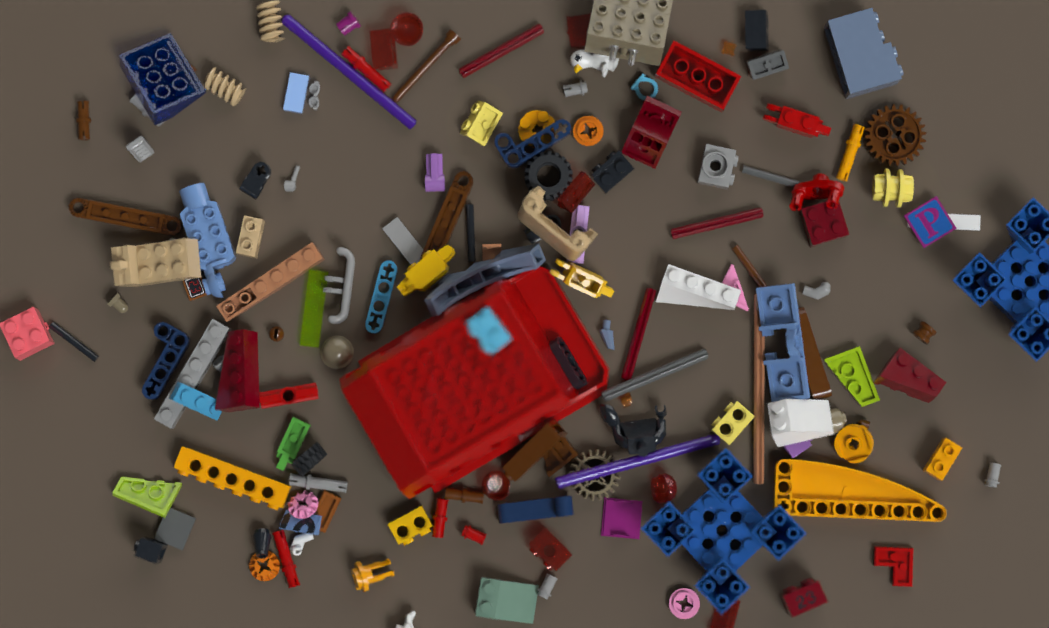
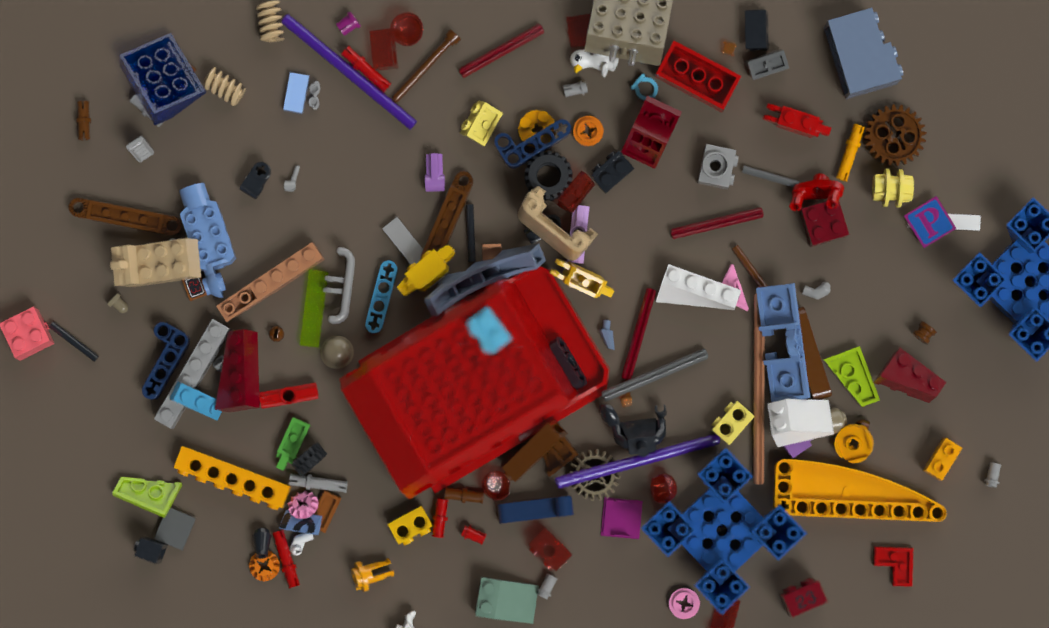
(250, 237): tan brick -> none

